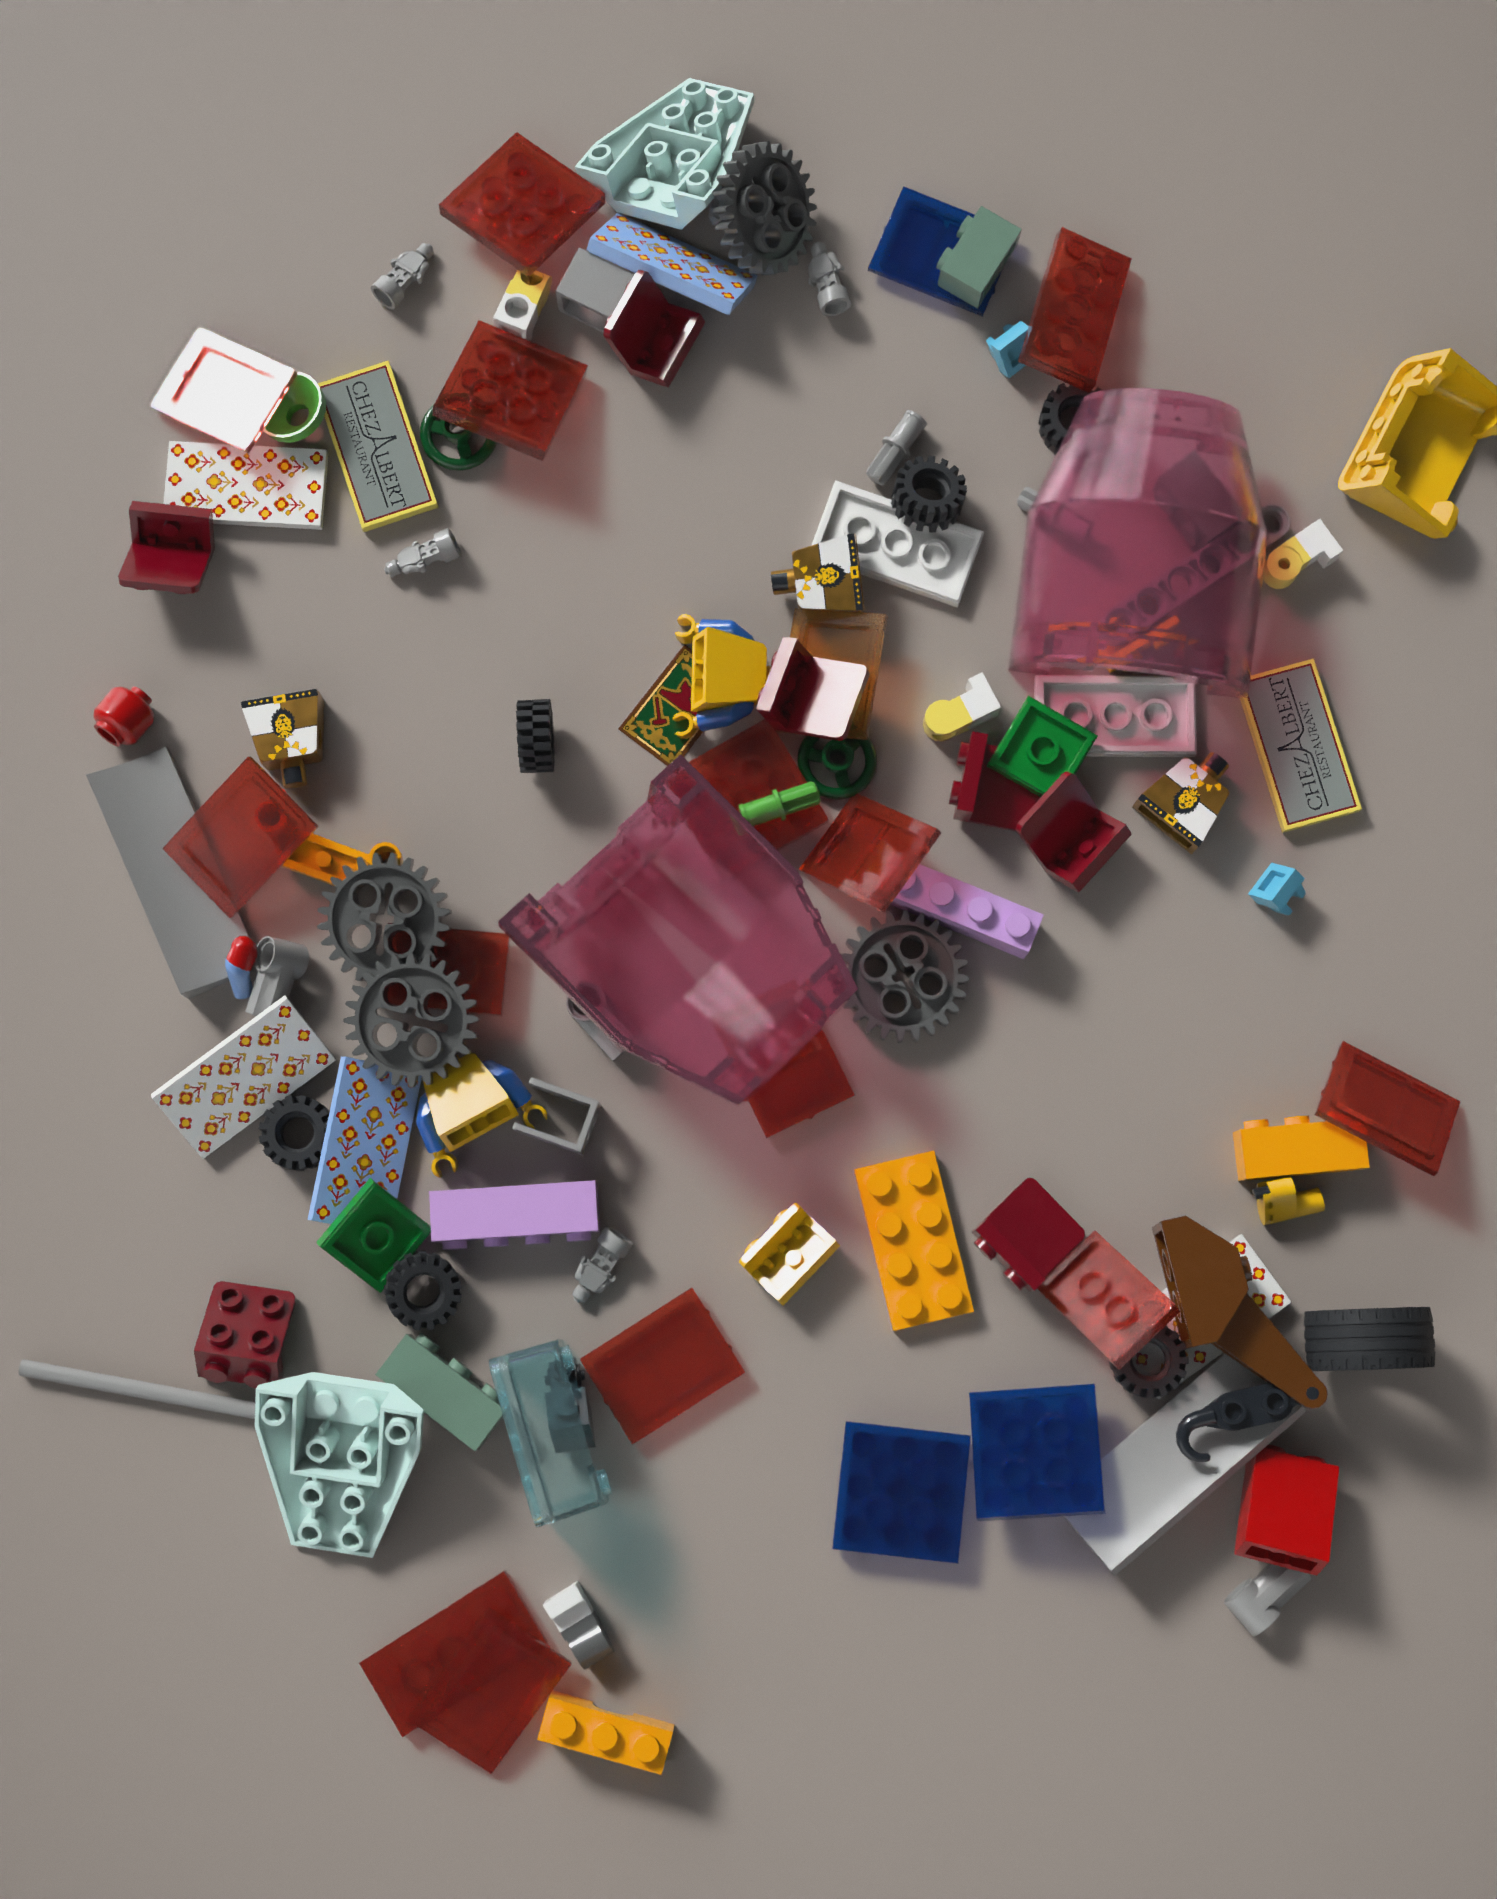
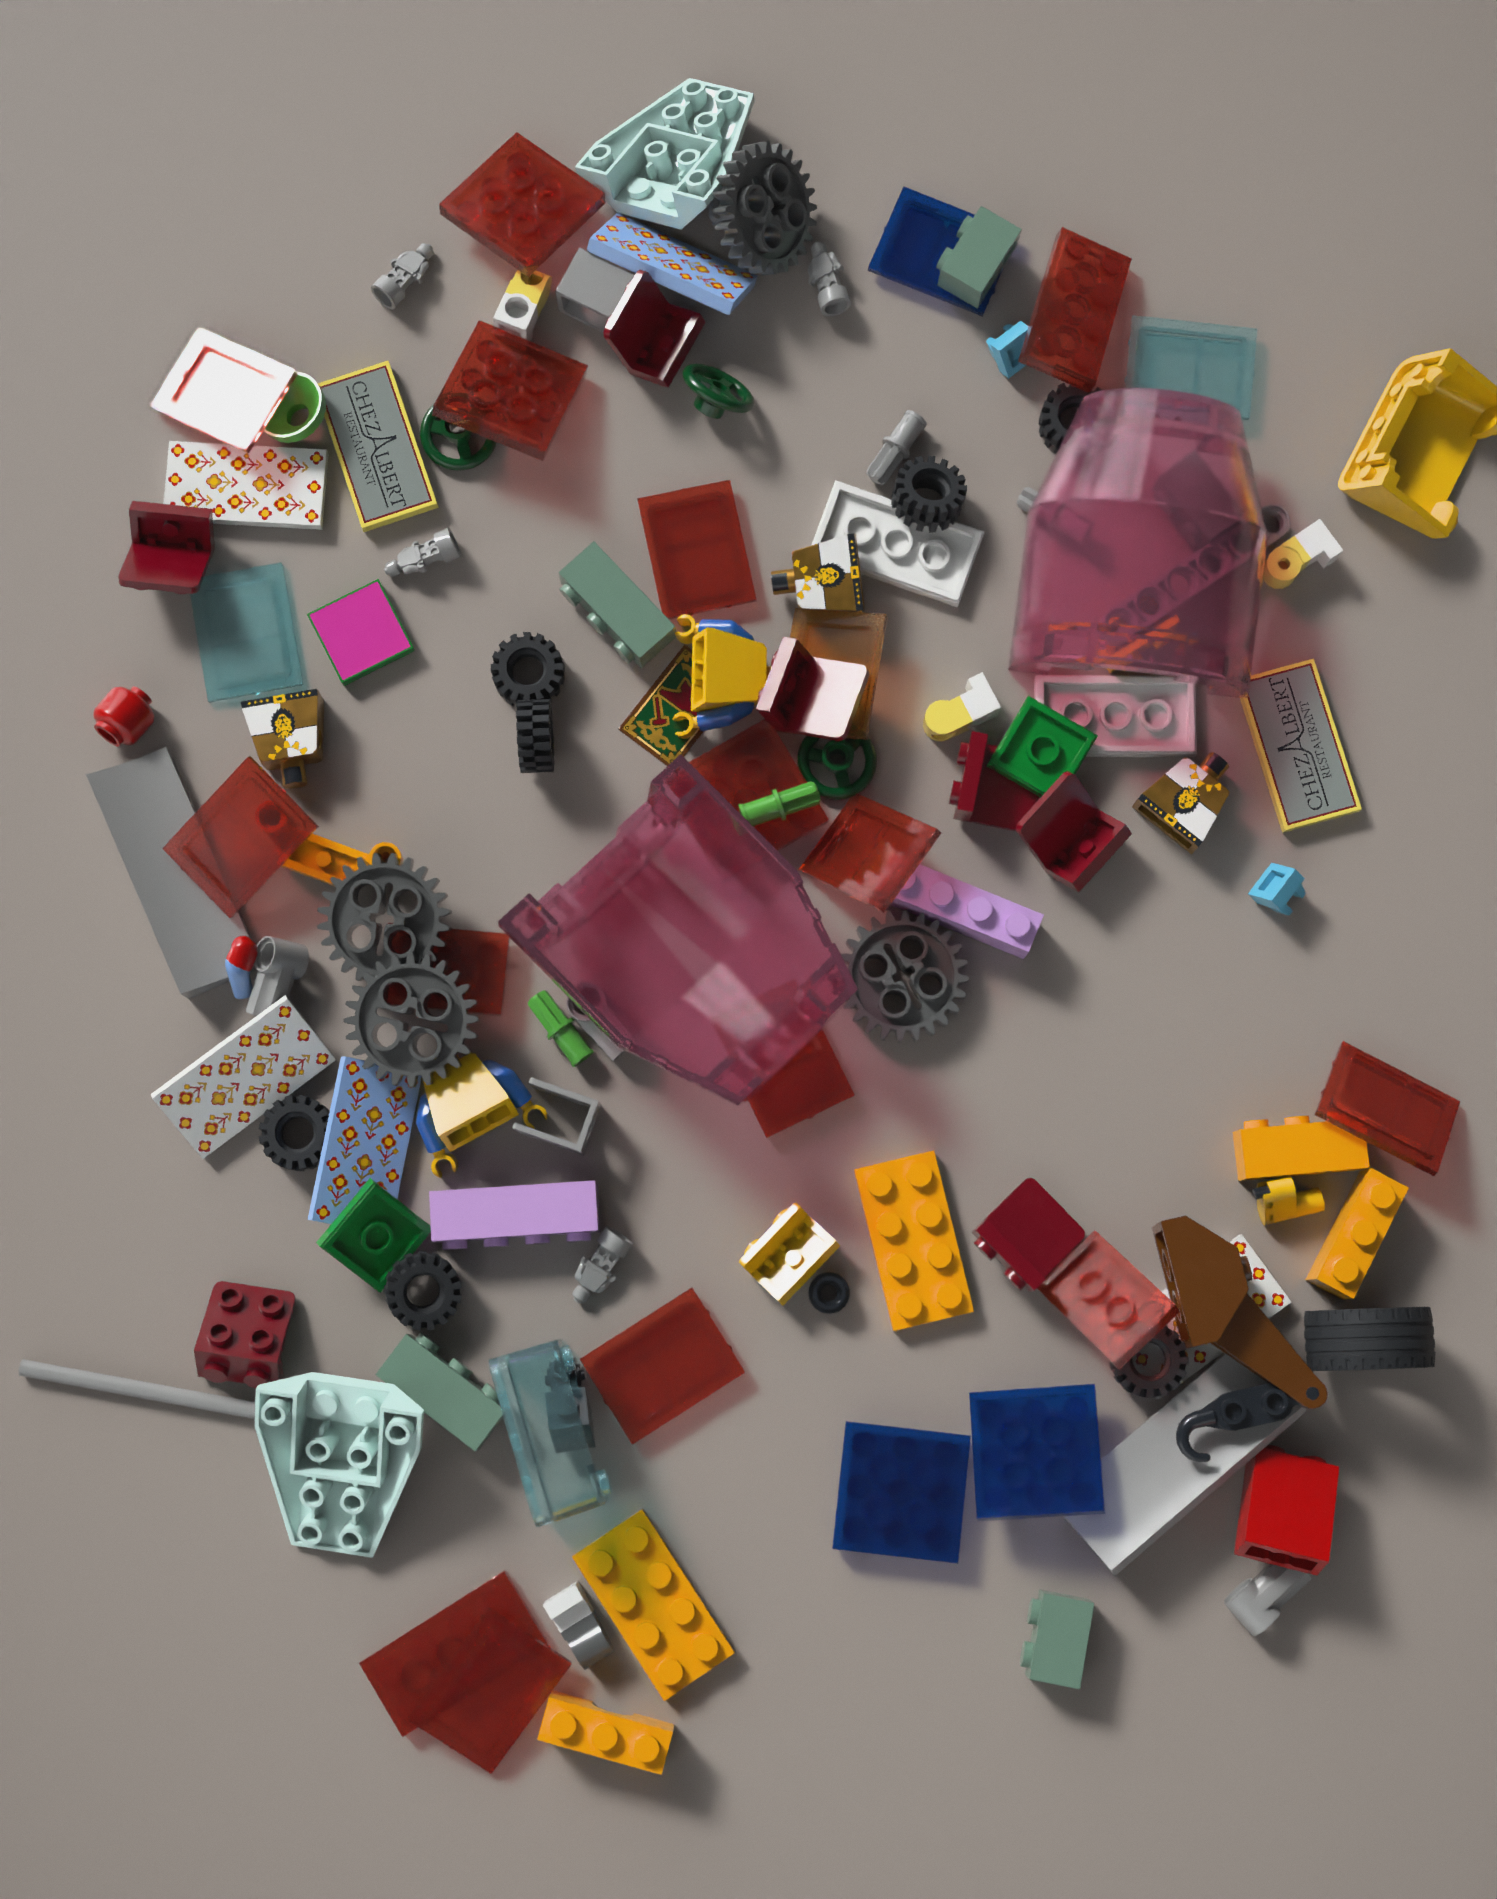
(246, 633): none -> clear light blue piece
(360, 632): none -> dark pink tile
(527, 647): none -> black tyre
(560, 1028): none -> bright green axle
(616, 606): none -> sand green brick
(653, 1604): none -> light orange plate
(697, 549): none -> clear red piece
(714, 393): none -> dark green piece
(841, 1287): none -> black plate
(1057, 1638): none -> sand green brick
(1193, 359): none -> clear light blue piece
(1357, 1233): none -> light orange brick

